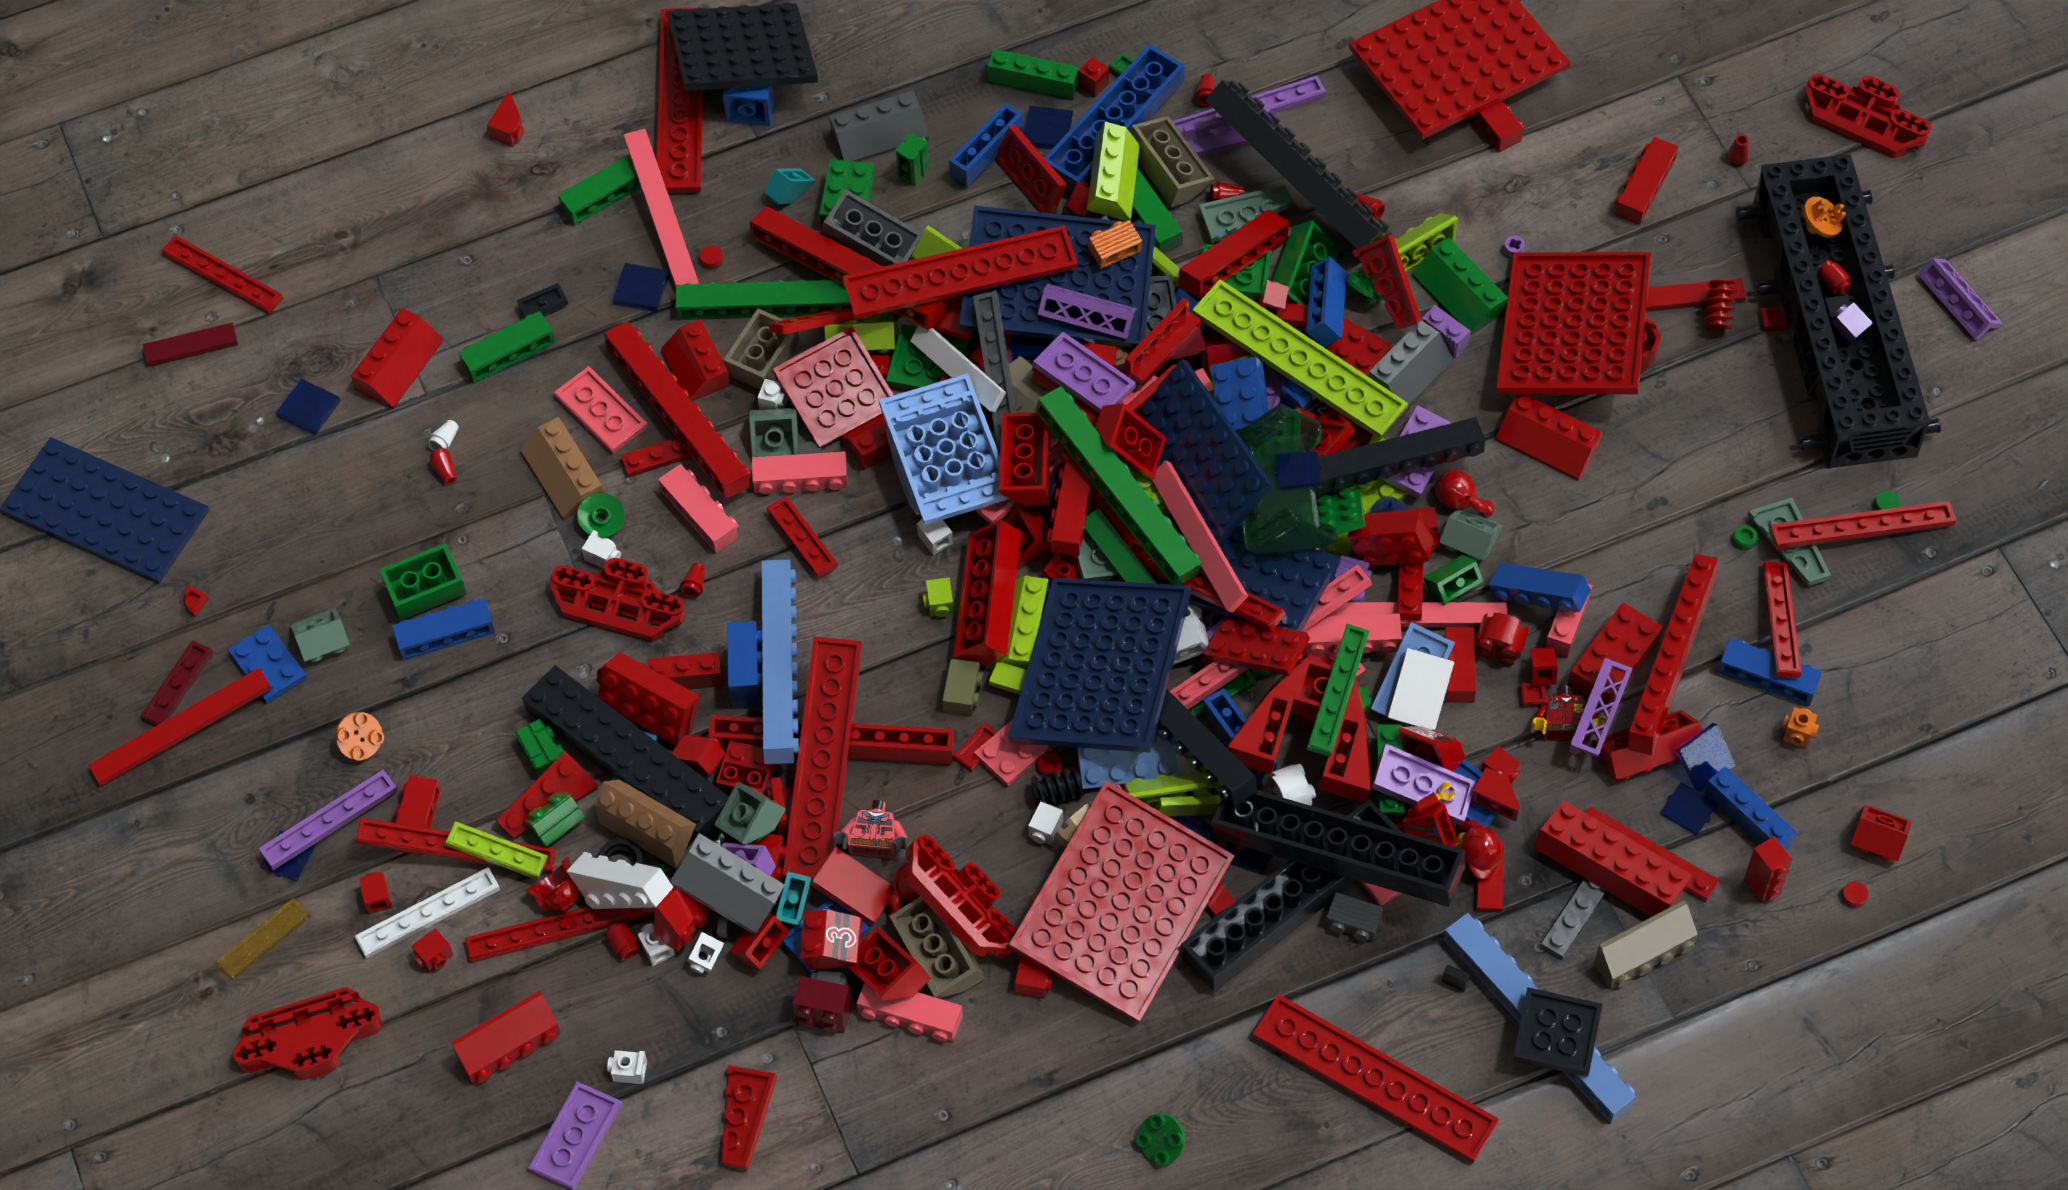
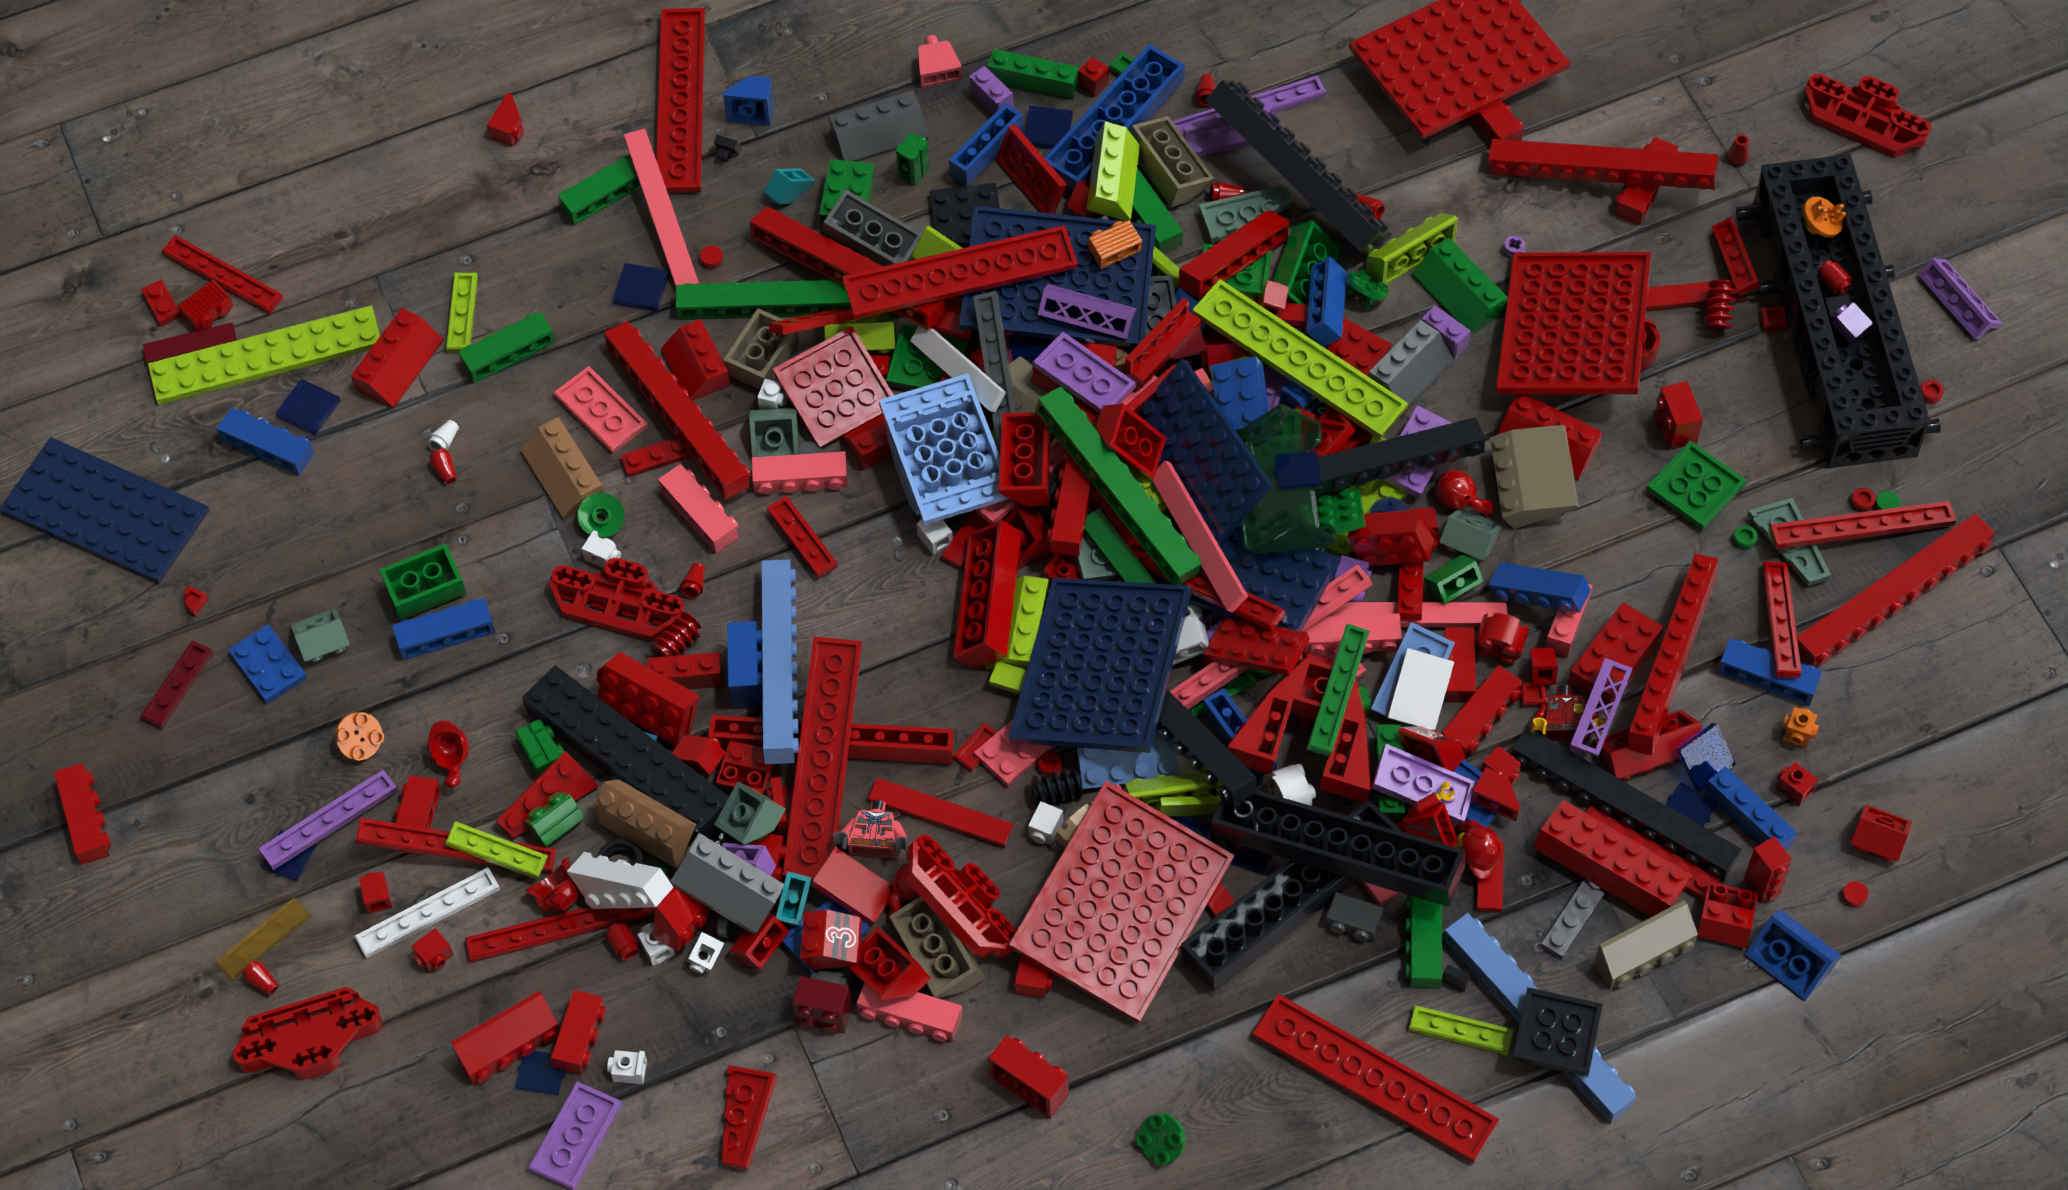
(82, 813): none -> red brick
(161, 302): none -> red plate
(179, 726): red tile -> none
(205, 306): none -> red brick
(260, 977): none -> red cone
(264, 355): none -> lime plate
(265, 441): none -> blue brick
(448, 749): none -> red piece
(462, 311): none -> lime tile
(538, 1074): none -> clear blue piece
(543, 301): black plate -> none
(578, 1032): none -> red brick
(676, 636): none -> red piece
(726, 147): none -> black tile
(741, 46): black plate -> none
(938, 63): none -> coral torso
(939, 597): lime brick -> none
(942, 812): none -> red tile
(955, 207): none -> black plate
(956, 550): none -> red tile
(961, 687): olive brick -> none
(990, 90): none -> medium lavender brick
(1029, 1076): none -> red brick
(1386, 270): red wing -> none
(1424, 943): none -> green brick
(1461, 1030): none -> lime tile
(1484, 709): none -> red brick
(1533, 474): none -> dark tan slope
(1603, 164): none -> red brick
(1625, 804): none -> black brick
(1678, 415): none -> red brick
(1696, 485): none -> green plate
(1727, 914): none -> red slope
(1736, 256): none -> red plate
(1793, 954): none -> blue slope
(1796, 783): none -> red brick
(1863, 500): none -> red tile
(1894, 590): none -> red brick
(1932, 391): none -> red tile

